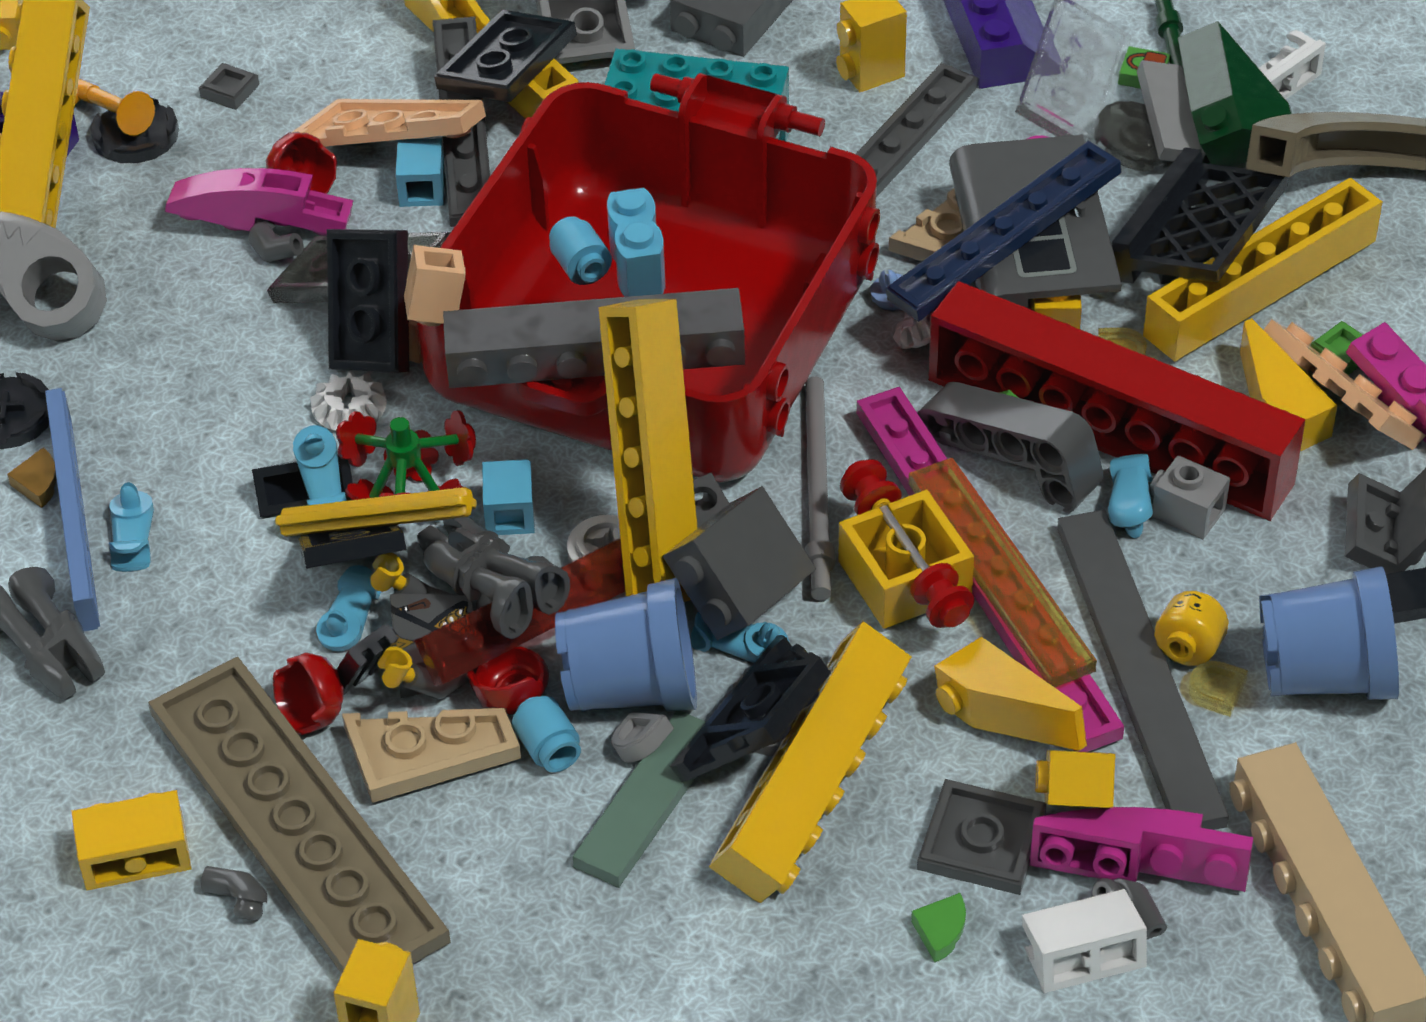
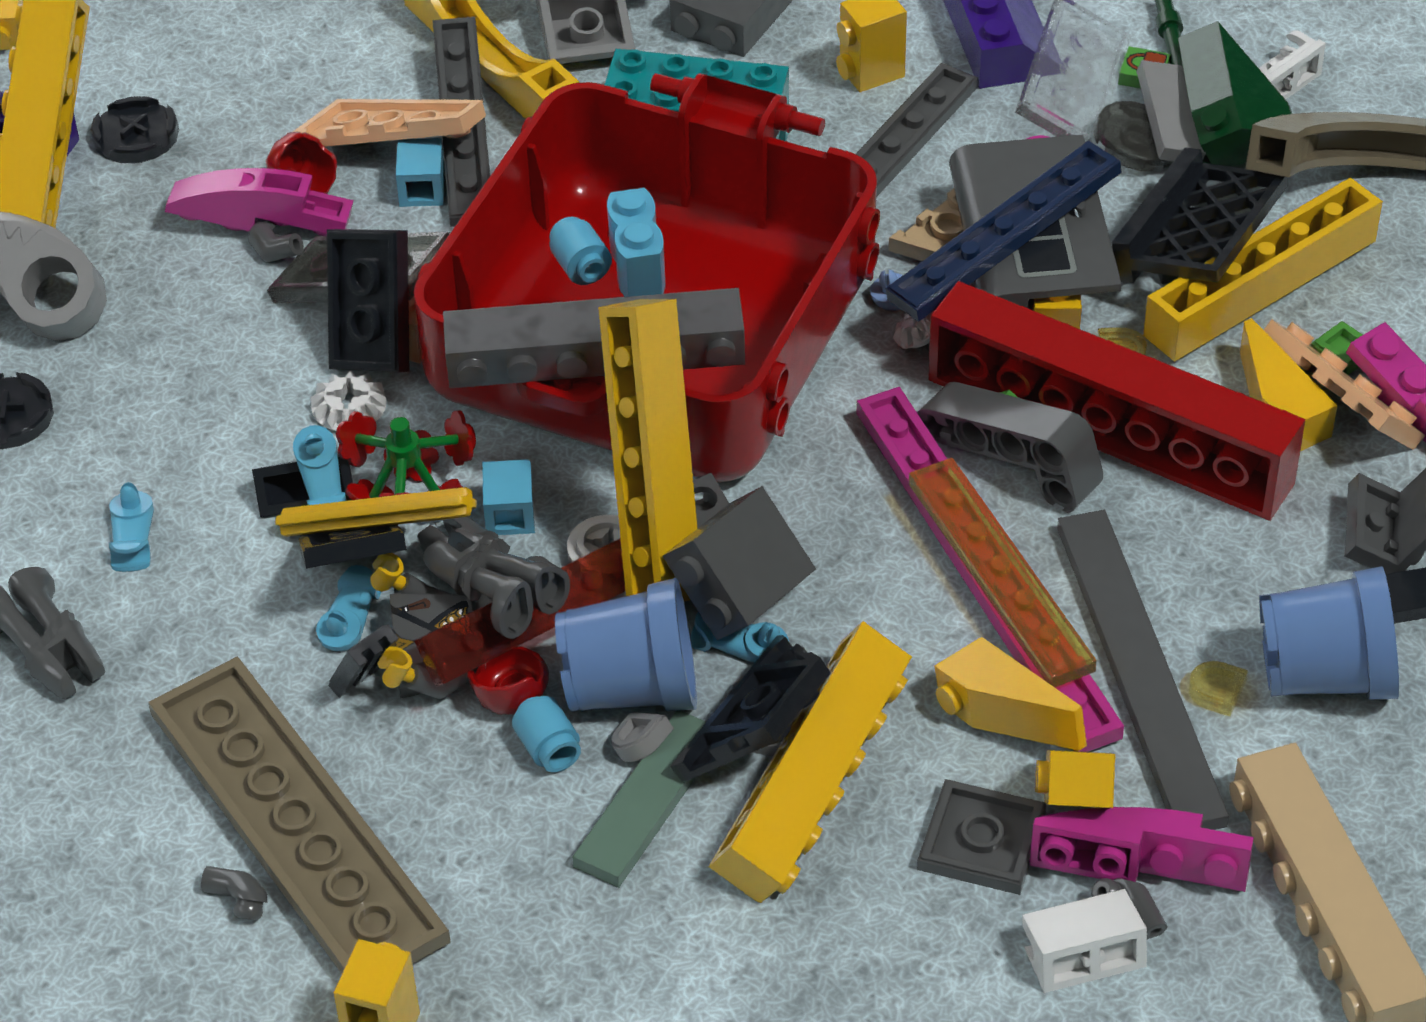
(35, 477): pearl gold tile -> none
(72, 510): medium blue tile -> none
(131, 840): yellow brick -> none
(132, 112): light orange piece -> none
(229, 86): dark grey tile -> none
(308, 692): red hair -> none
(418, 752): tan wing -> none
(433, 284): light nougat brick -> none
(505, 55): black tile -> none
(819, 549): light grey bar -> none
(903, 552): yellow brick -> none
(940, 925): bright green tile -> none
(1130, 493): medium azure piece -> none
(1189, 496): light grey brick -> none
(1191, 628): yellow head -> none

